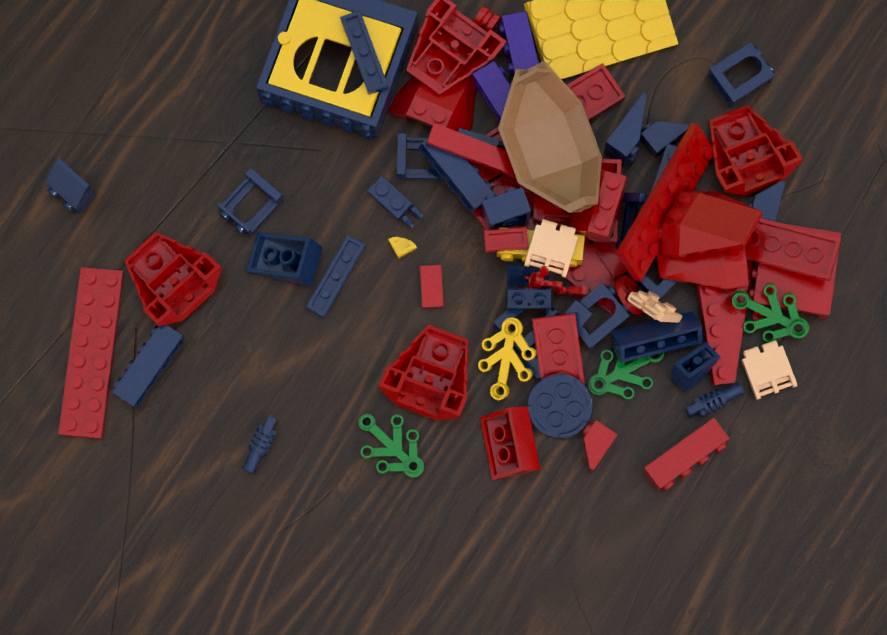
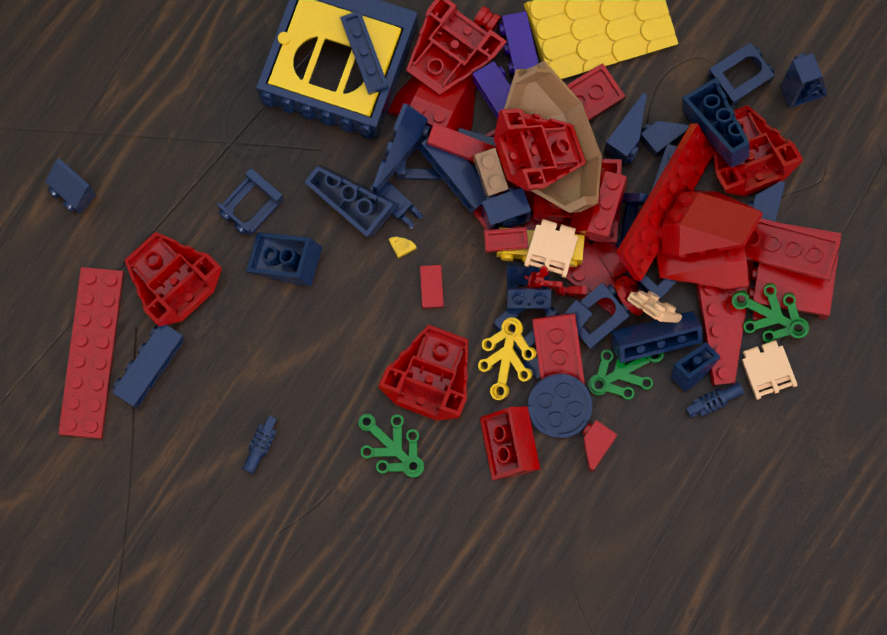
(335, 276): dark blue tile -> none
(352, 200): none -> dark blue wedge
(408, 134): none -> dark blue wedge
(490, 171): none -> medium nougat brick
(536, 149): none -> red wedge
(686, 454): red brick -> none
(717, 120): none -> dark blue wedge
(803, 81): none -> dark blue wedge

